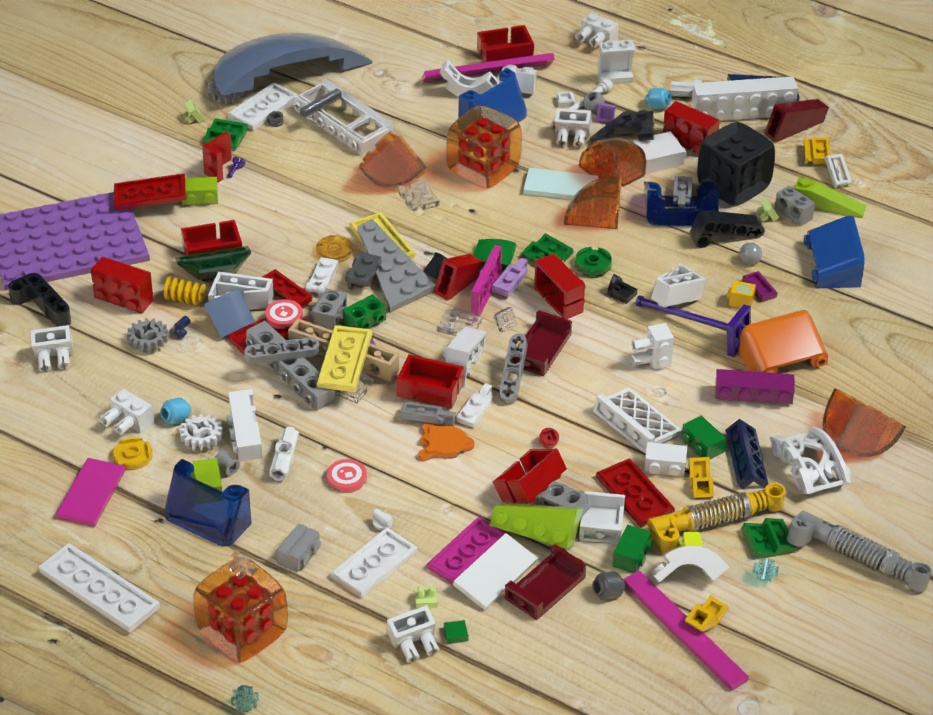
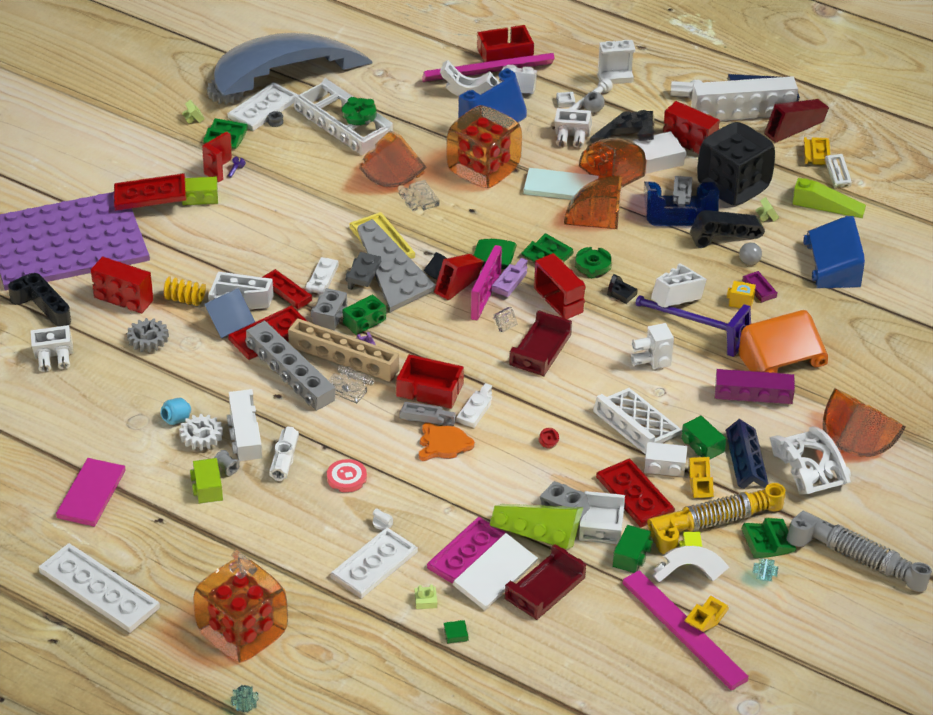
(130, 412): white brick -> none
(132, 453): yellow tile -> none
(179, 326): dark blue arm -> none
(204, 237): red piece -> none
(206, 510): clear blue windscreen -> none
(207, 265): dark green wedge -> none
(282, 353): light grey beam -> none
(283, 313): coral tile -> none
(298, 548): light grey brick -> none
(320, 103): dark grey axle -> none
(338, 242): clear yellow tile -> none
(344, 358): light yellow tile -> none
(365, 106): none -> green plate
(412, 627): white brick -> none
(455, 321): clear plate -> none
(465, 349): white wedge -> none
(510, 368): light grey beam -> none
(541, 469): red piece -> none
(597, 30): white brick -> none
(605, 112): medium lavender tile -> none
(608, 585): dark grey head -> none
(658, 98): medium azure head -> none
(794, 205): light grey brick -> none

